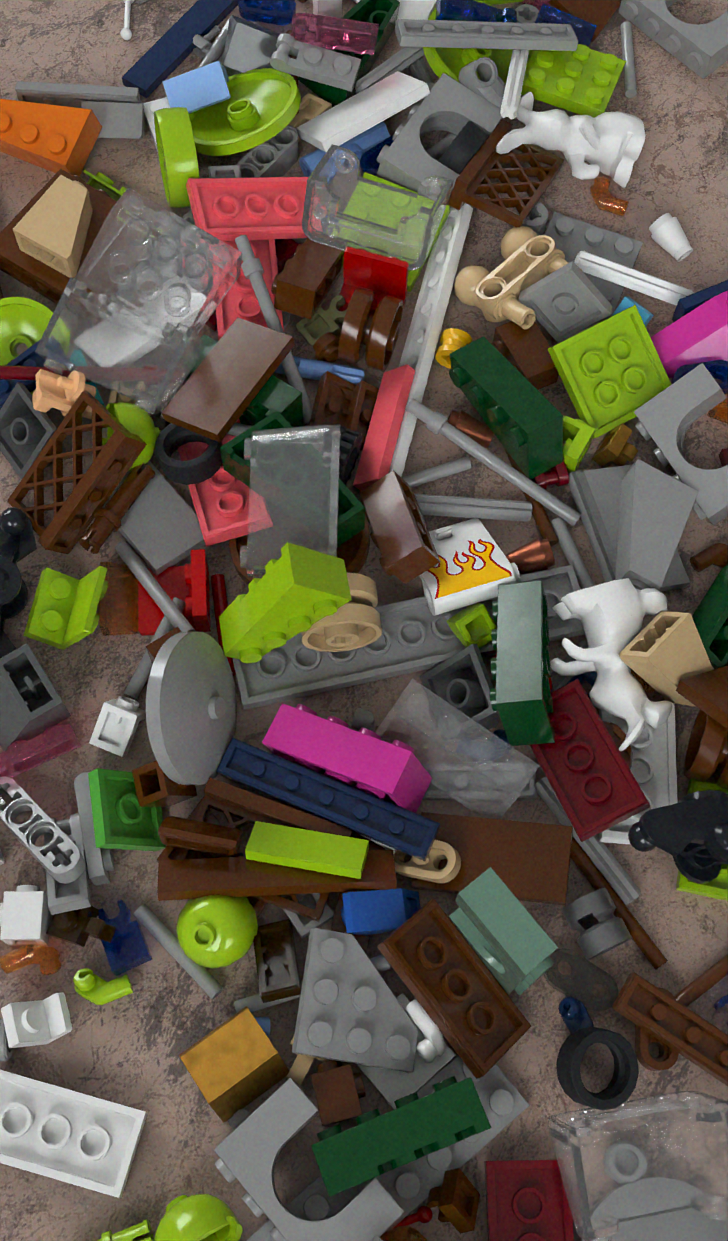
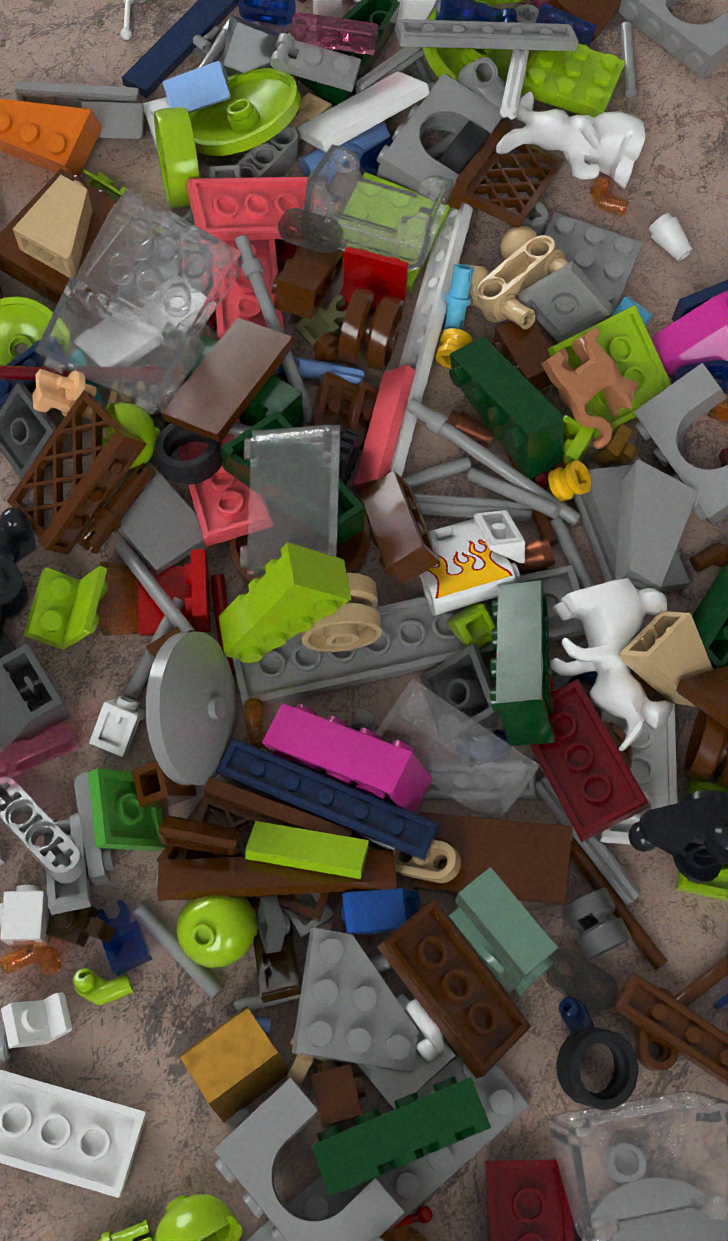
(254, 722): none -> clear orange arm
(272, 924): none -> dark grey plate
(310, 228): none -> clear smoke plate
(456, 1201): reddish brown tile -> none
(458, 297): none -> medium azure pin
(501, 534): none -> white slope
(514, 493): none -> light grey bar
(569, 481): none -> yellow wheel
(594, 374): none -> nougat animal
(631, 278): white axle -> none

